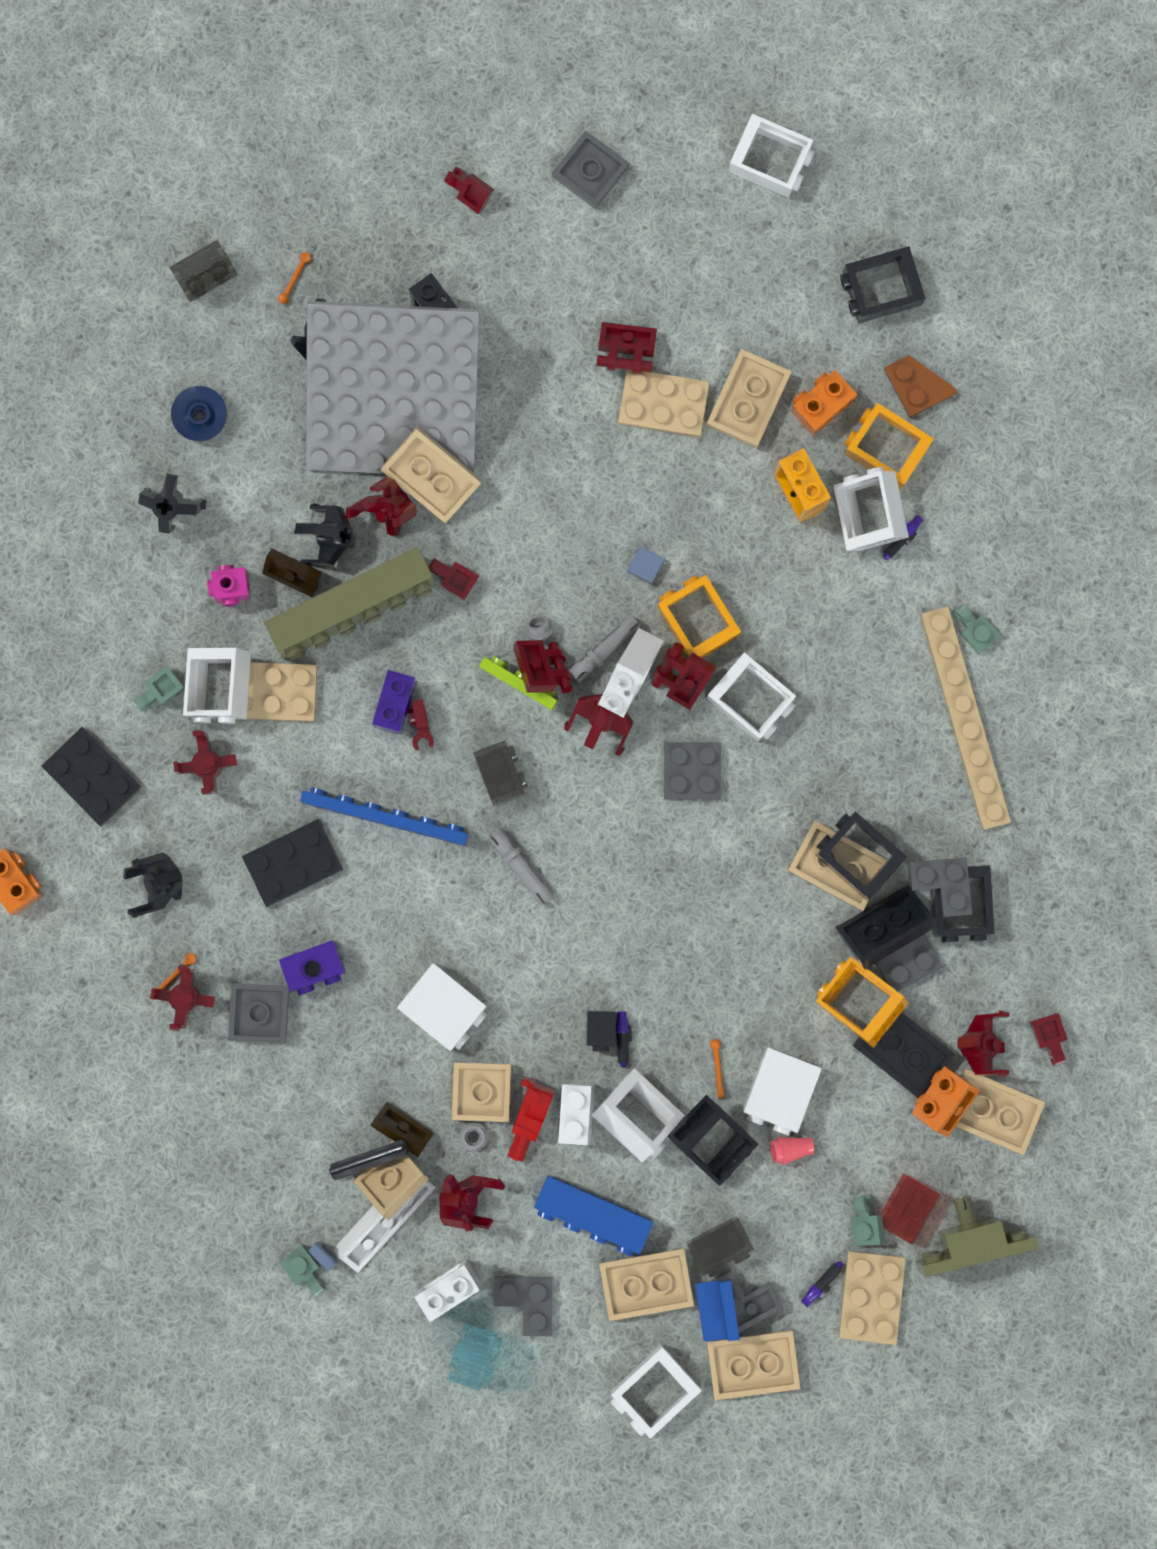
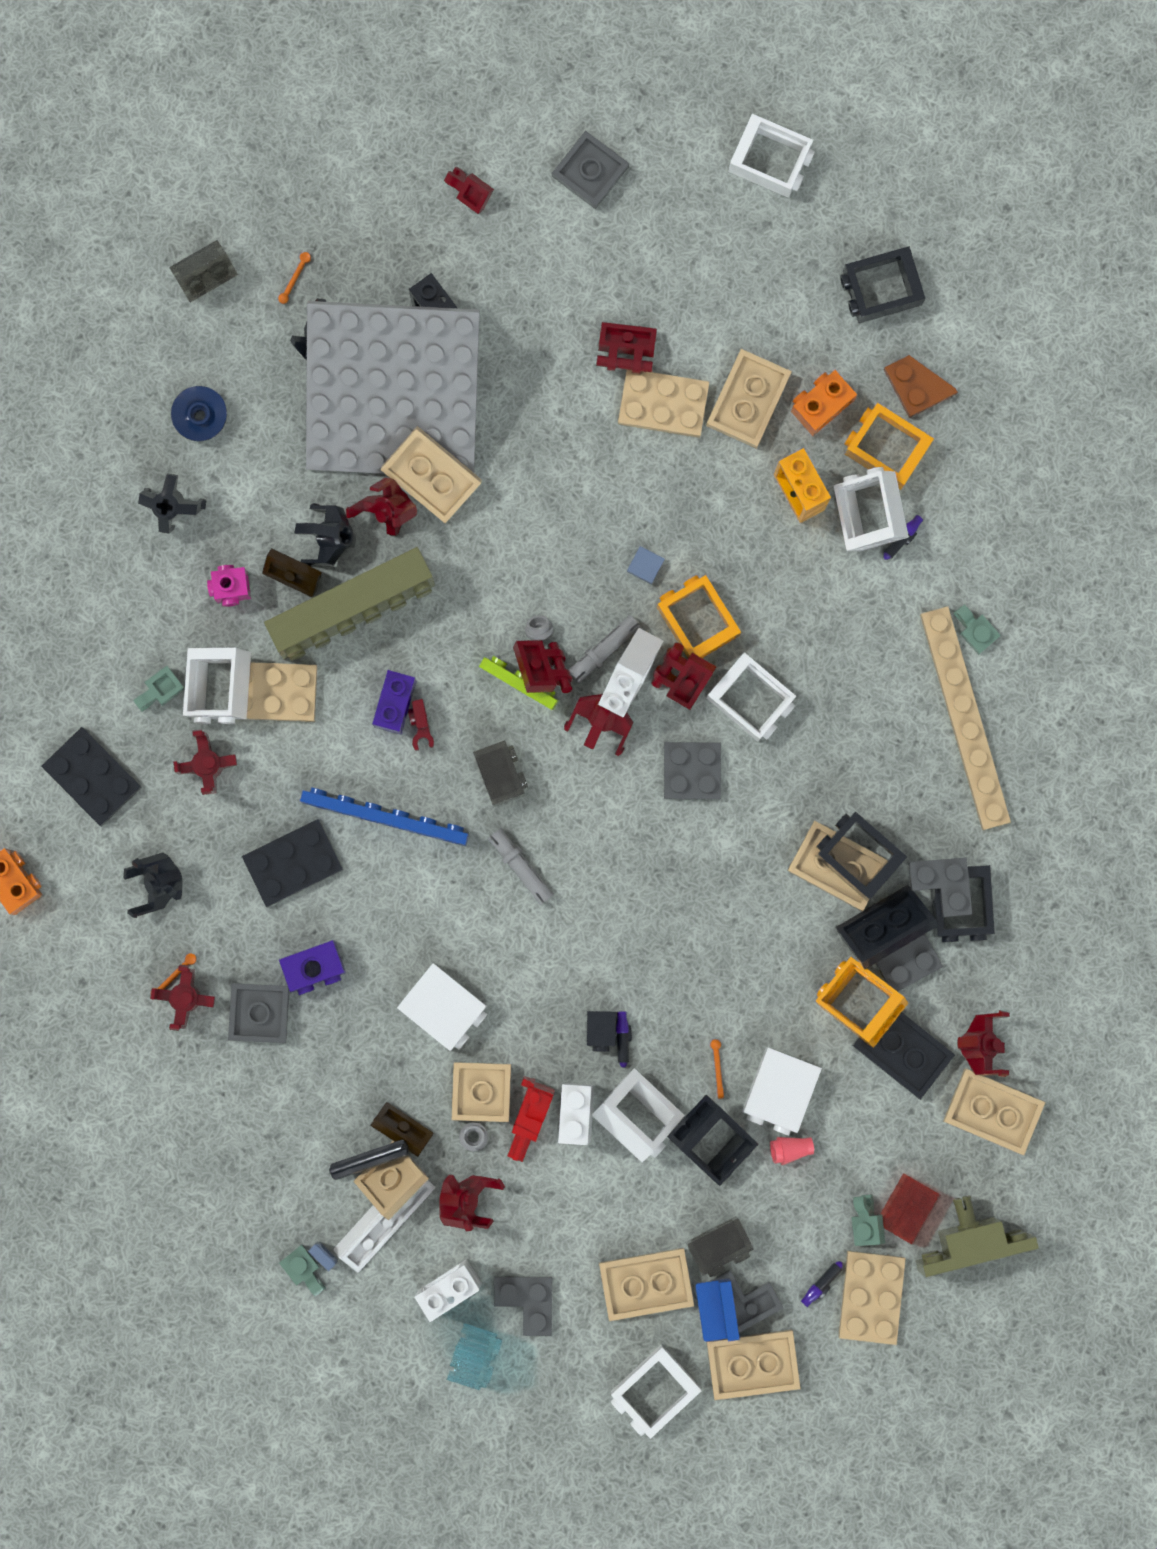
(456, 580): dark red plate -> none
(593, 1214): blue brick -> none
(945, 1101): orange brick -> none
(1049, 1034): dark red plate -> none

